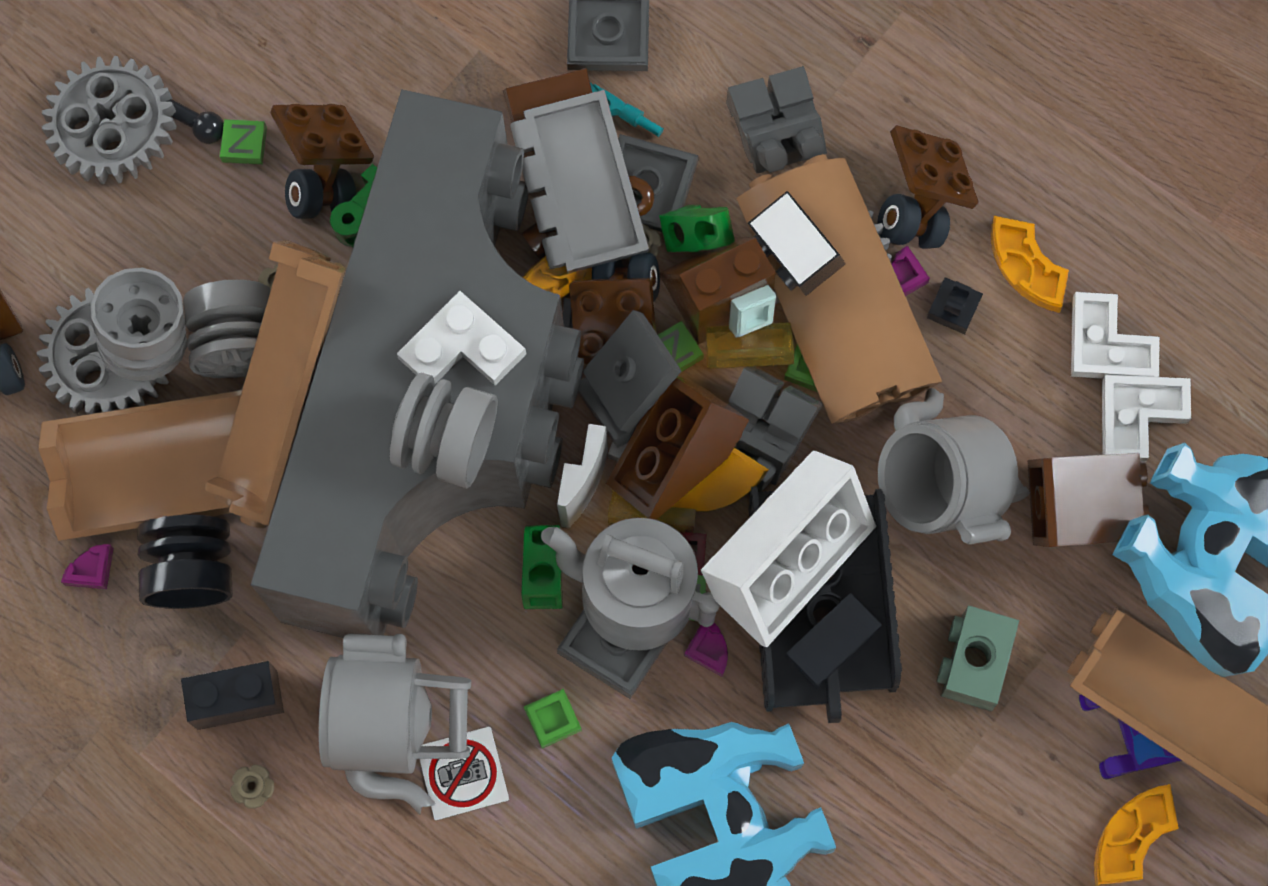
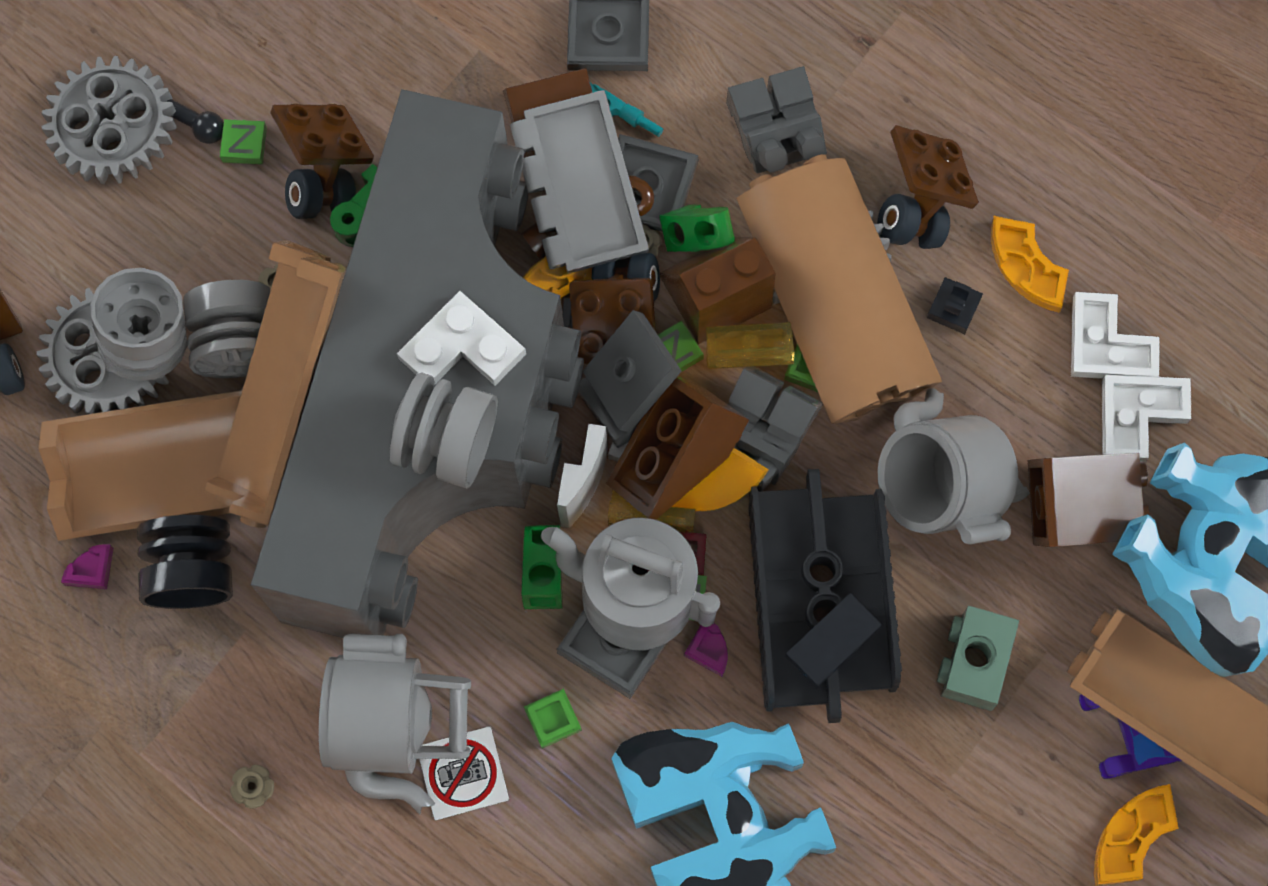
(232, 695): black brick -> none
(752, 311): light aqua tile -> none
(790, 546): white slope -> none
(796, 244): white brick -> none
(909, 271): magenta tile -> none

